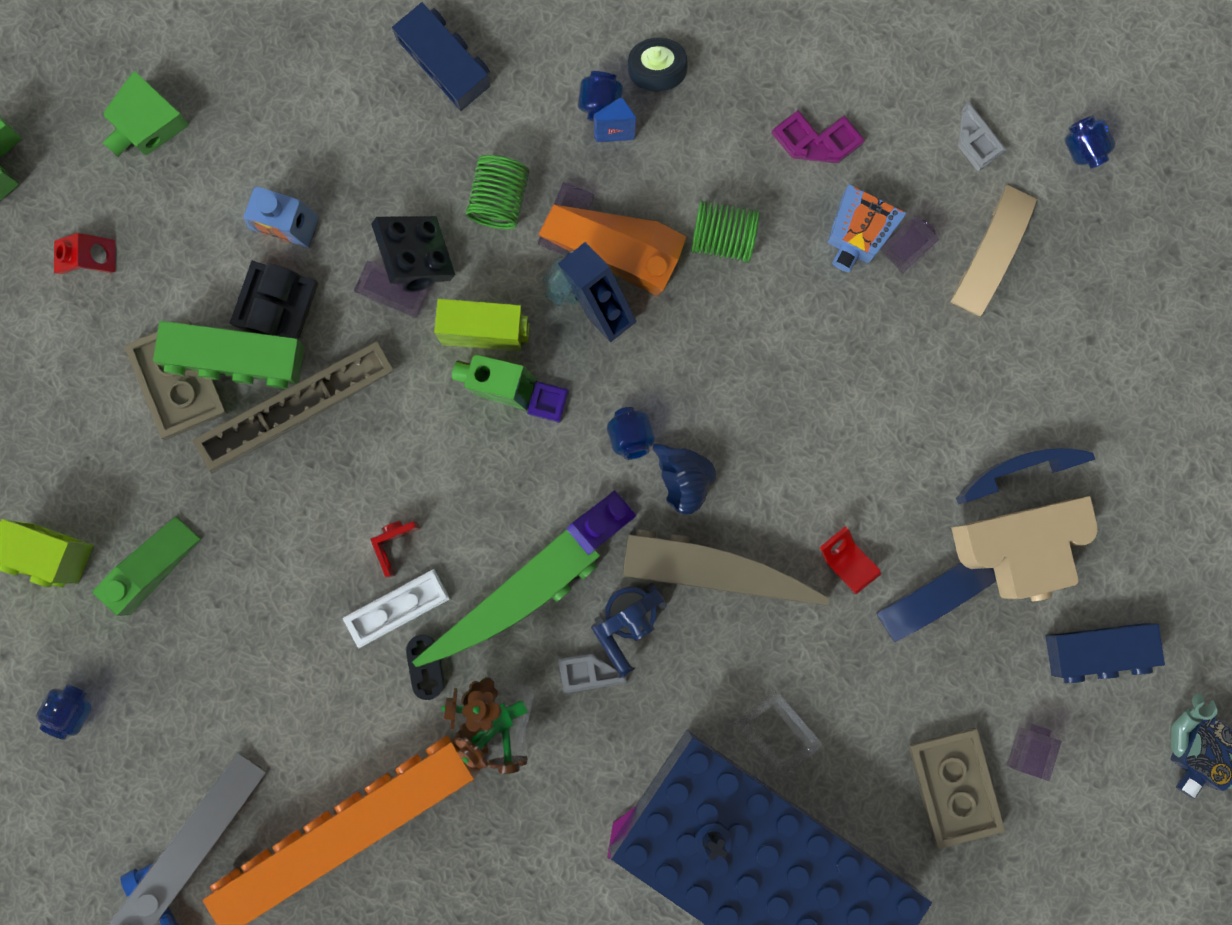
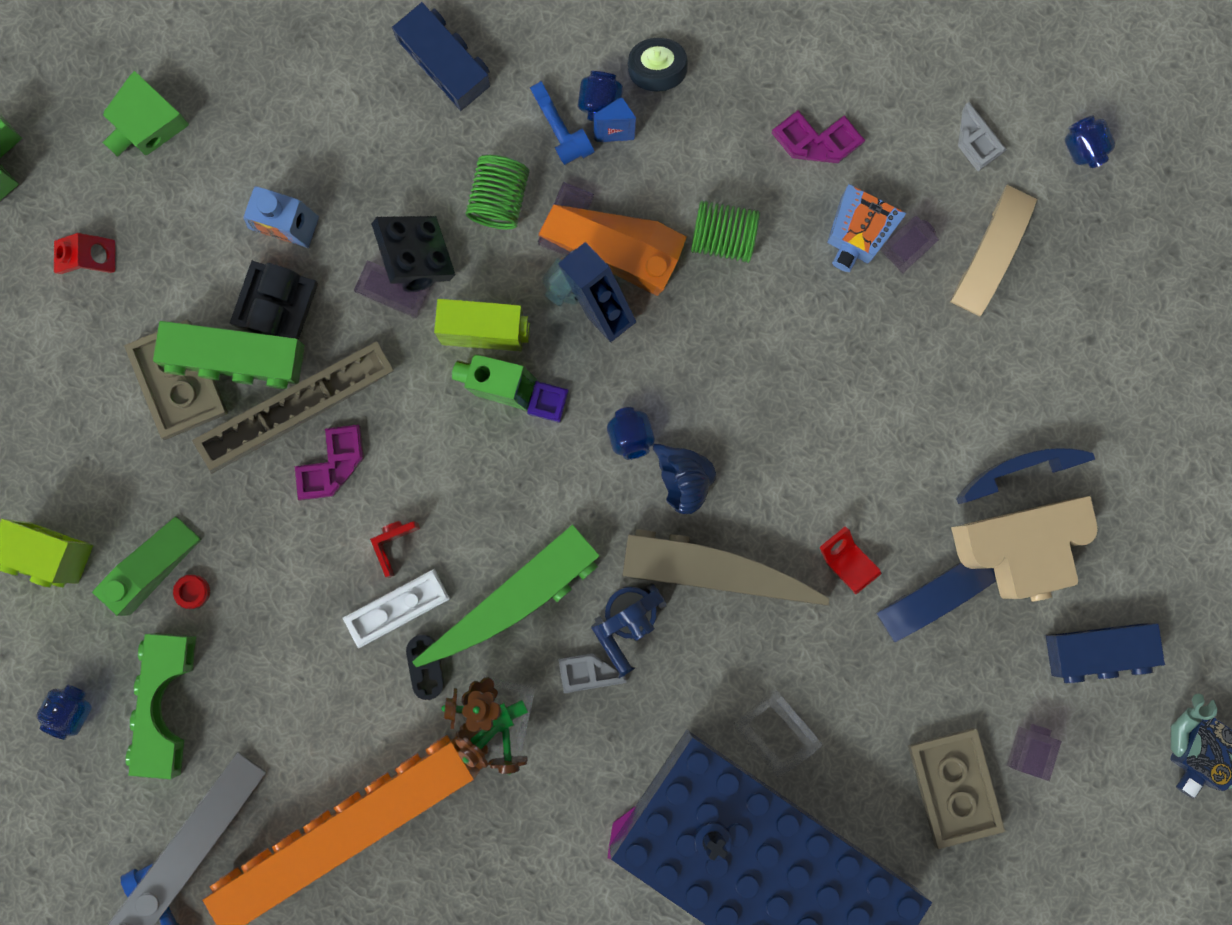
(154, 747): none -> bright green arch
(191, 591): none -> red tile
(327, 478): none -> magenta tile
(571, 145): none -> blue brick
(601, 522): dark purple plate -> none

